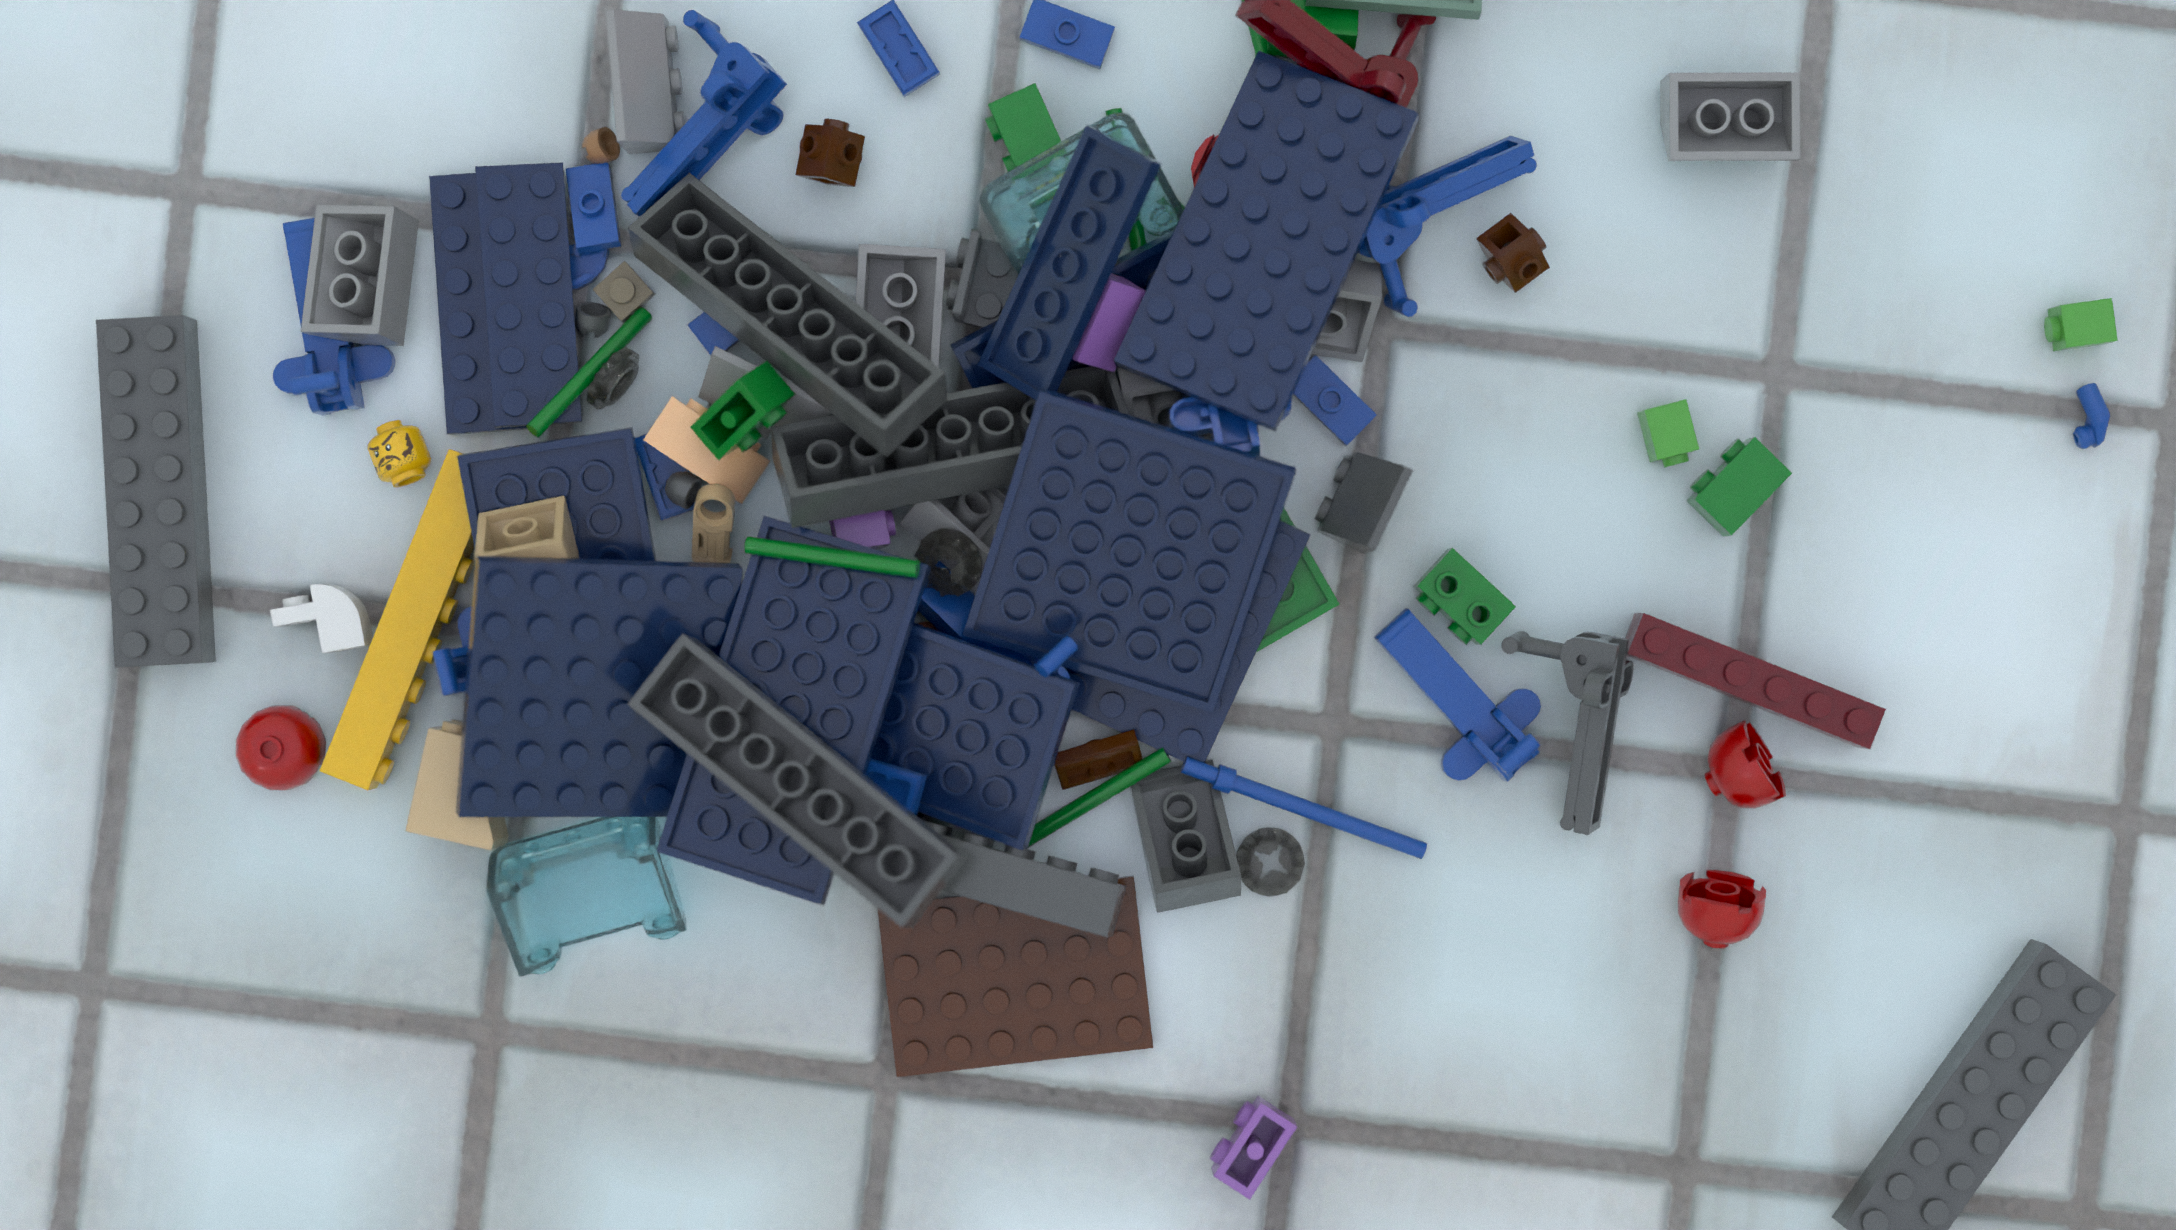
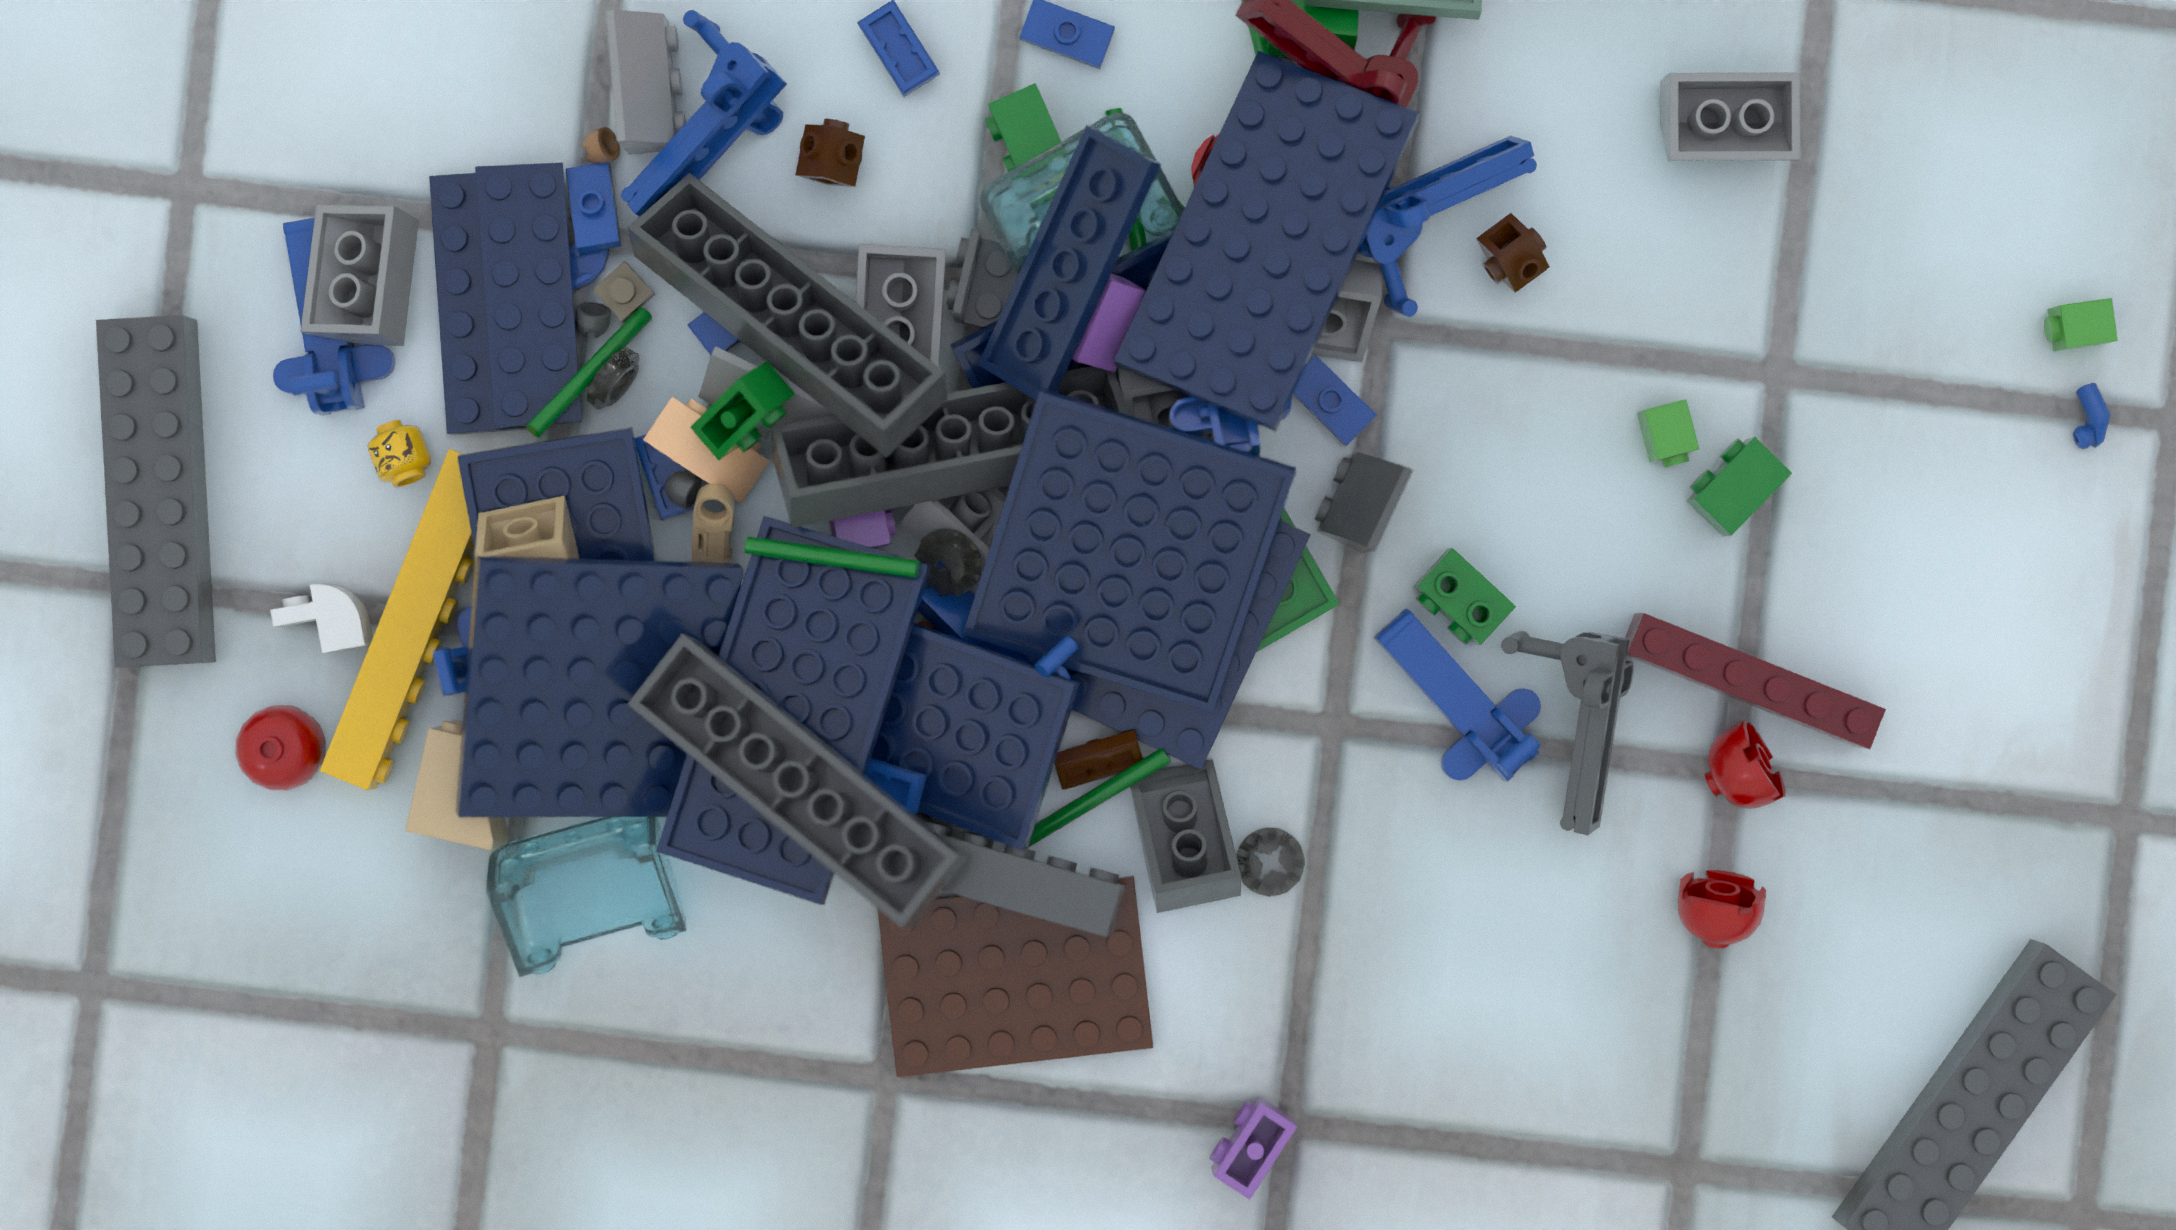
(1226, 780): blue bar -> none

